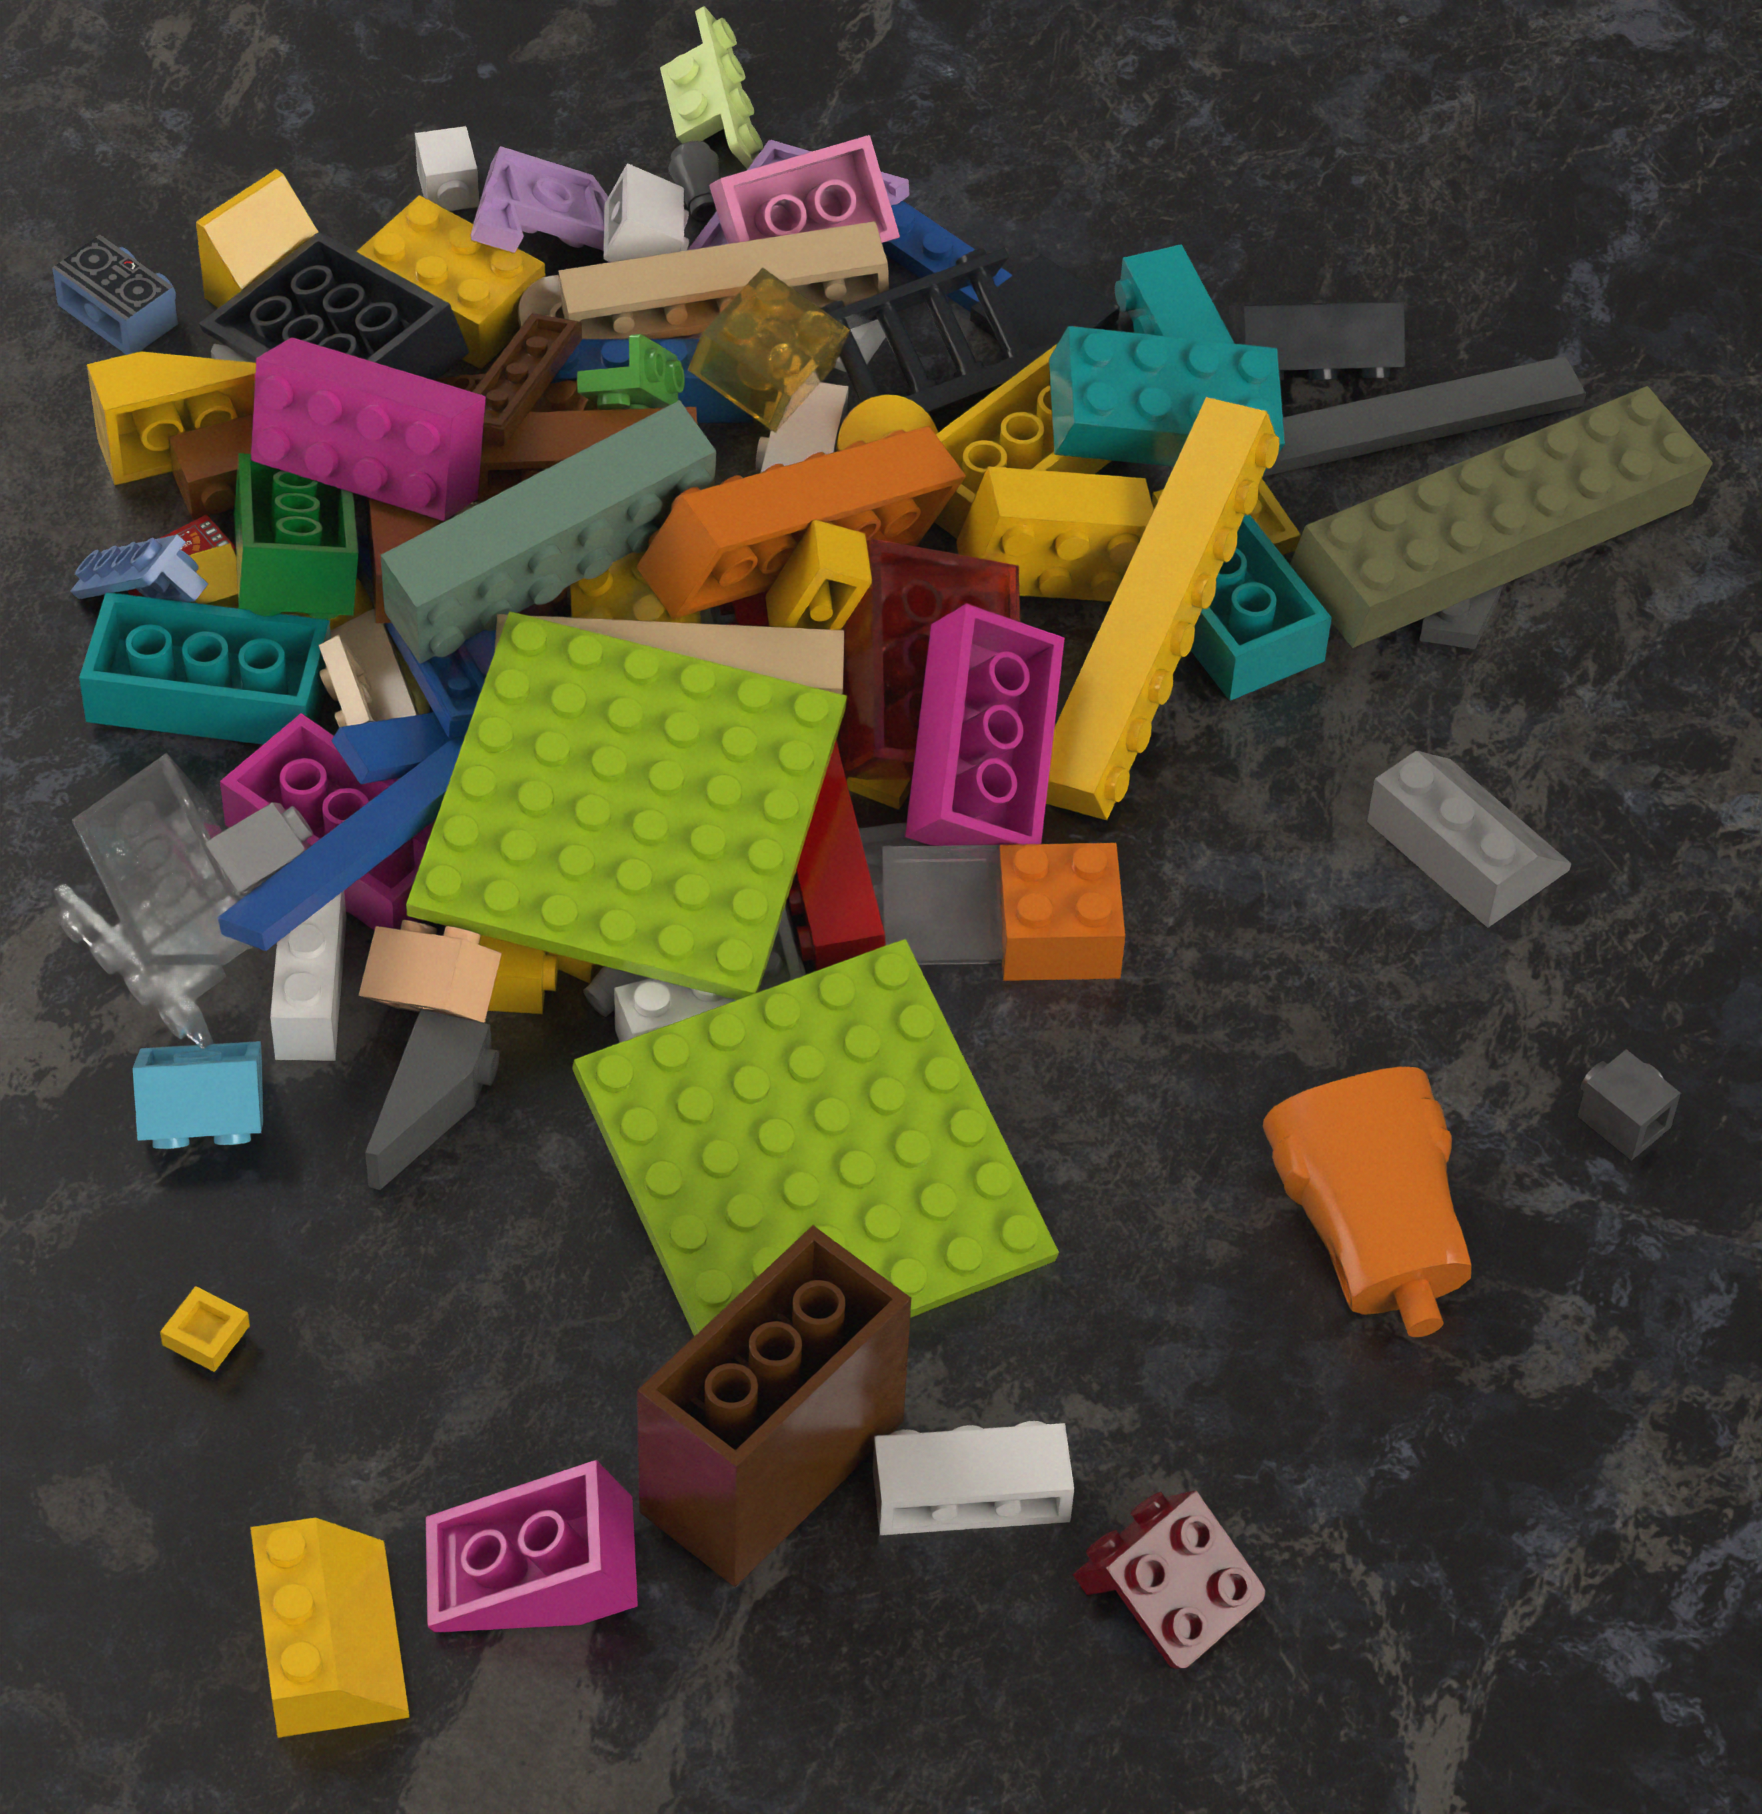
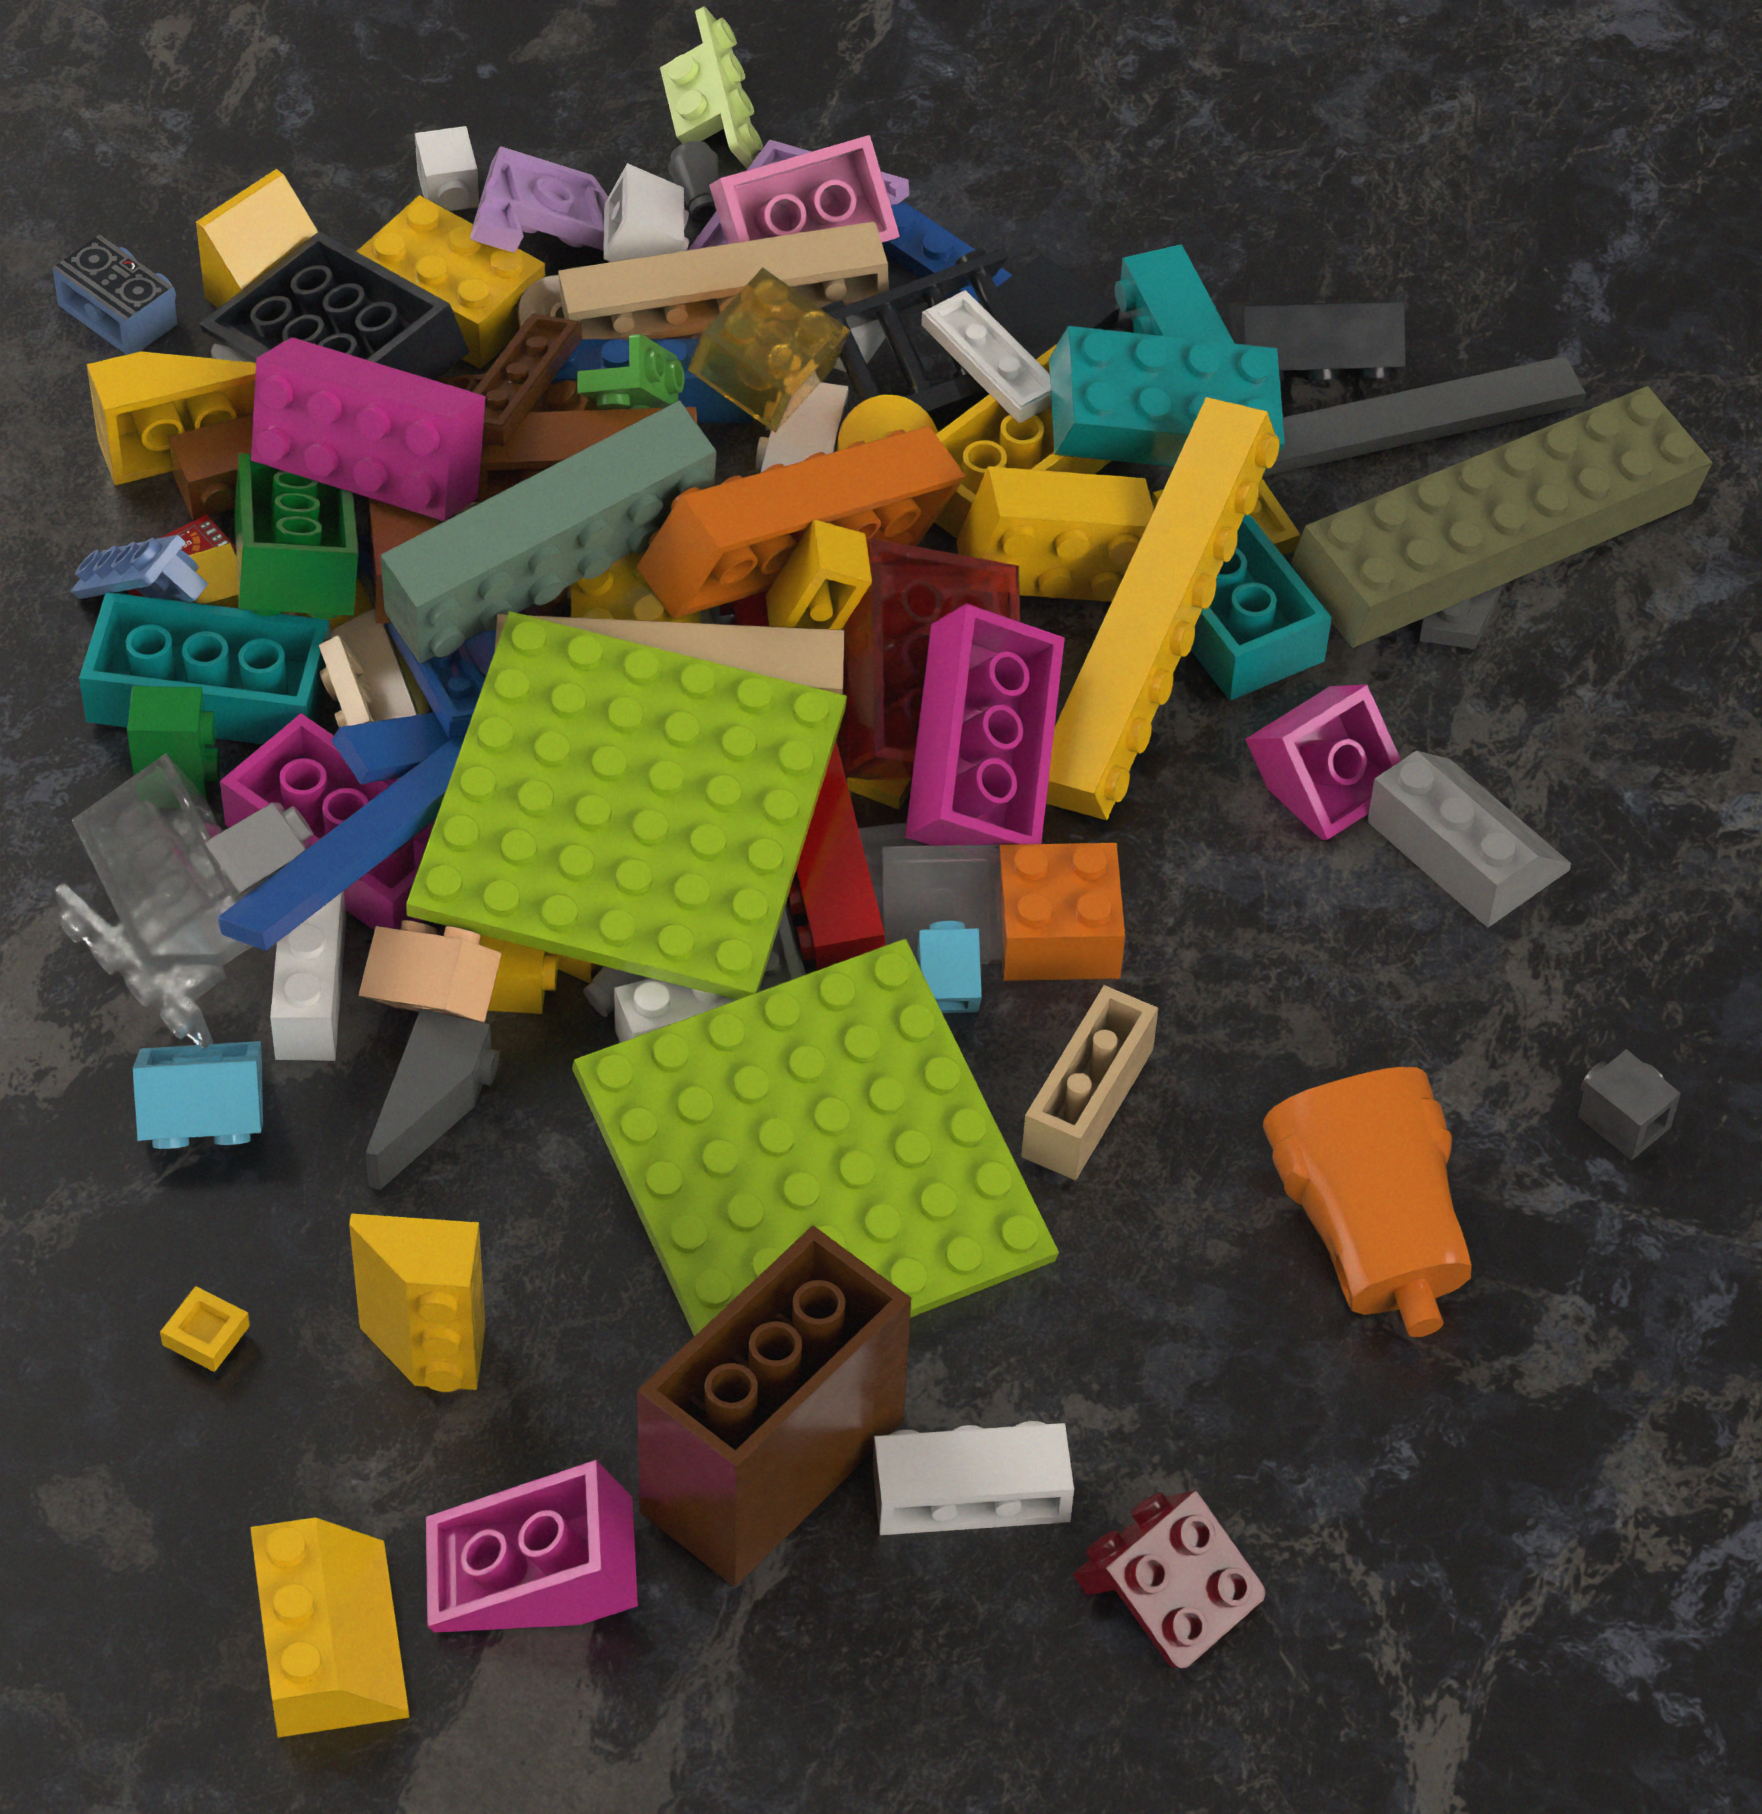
(175, 724): none -> green brick
(422, 1296): none -> yellow slope
(951, 965): none -> medium azure brick
(990, 355): none -> white tile
(1089, 1082): none -> tan brick
(1326, 757): none -> dark pink slope

